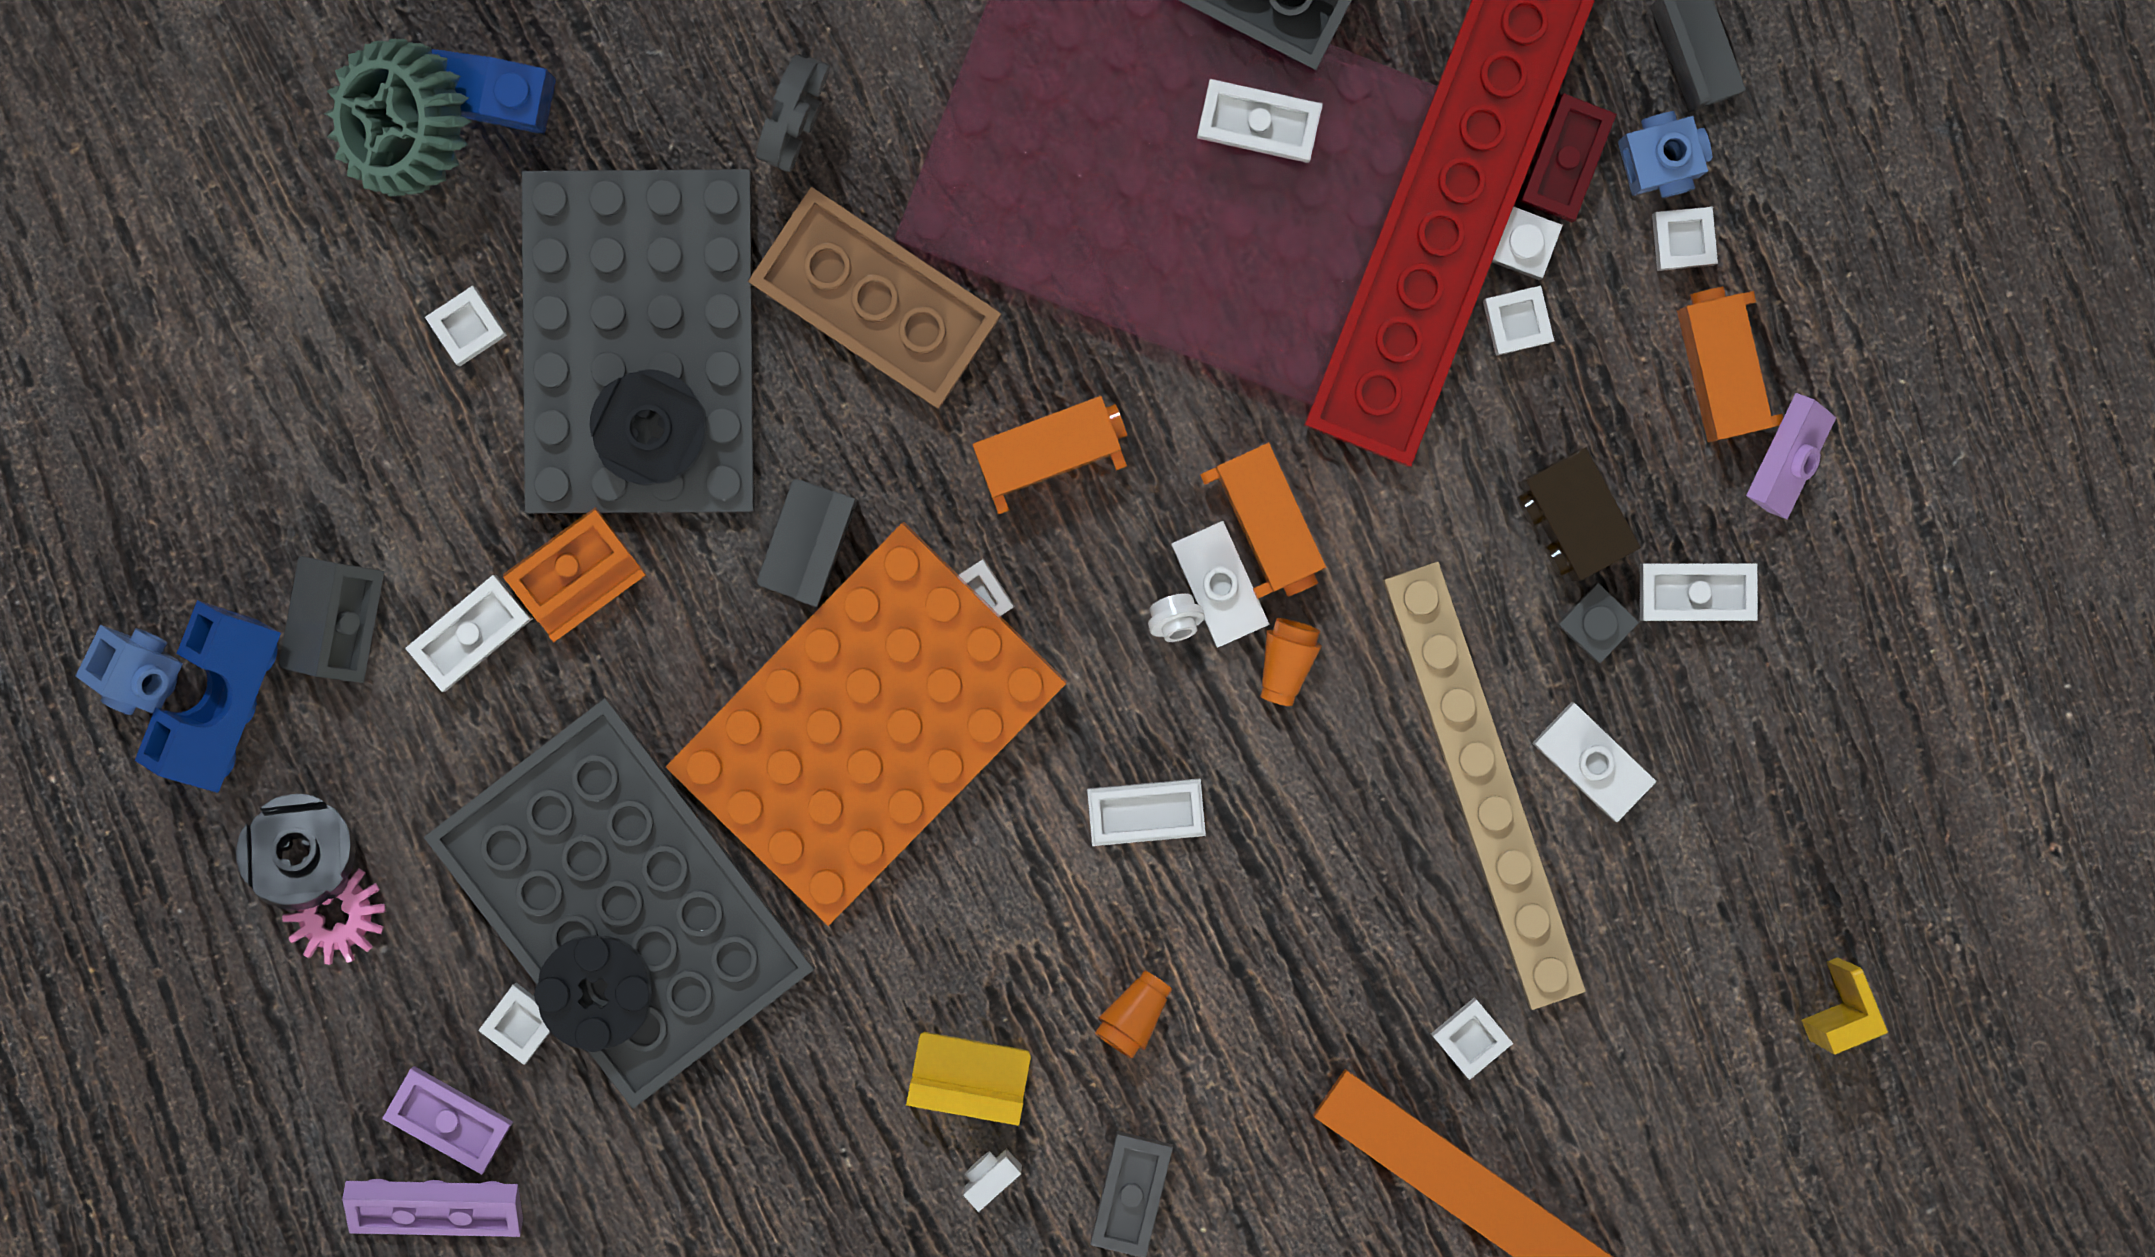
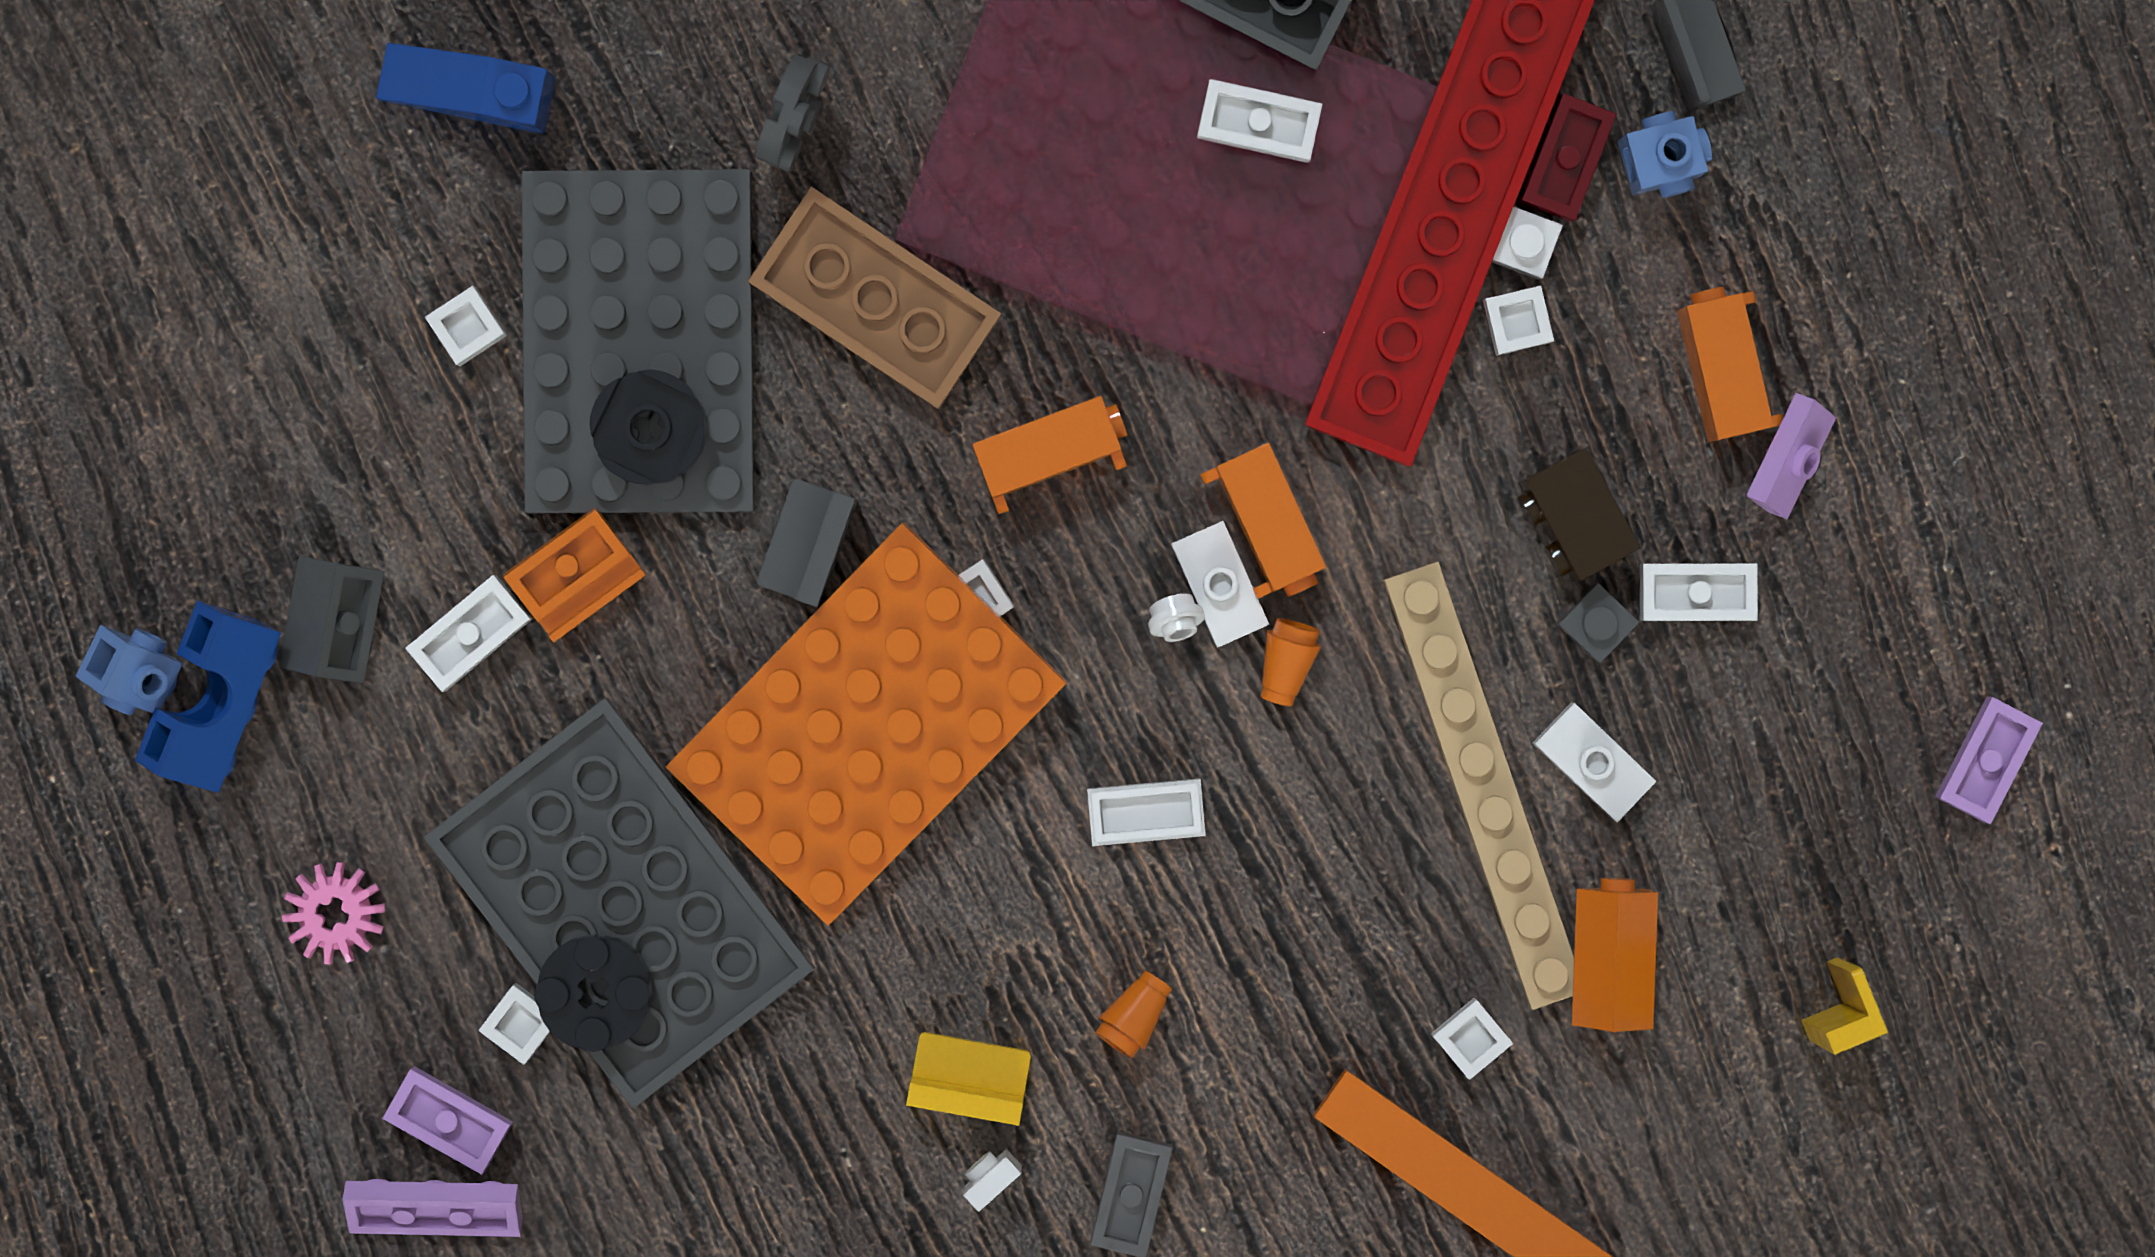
(320, 874): plate -> none
(393, 104): sand green gear -> none
(1615, 956): none -> orange brick
(1684, 238): white plate -> none
(1988, 760): none -> lavender plate

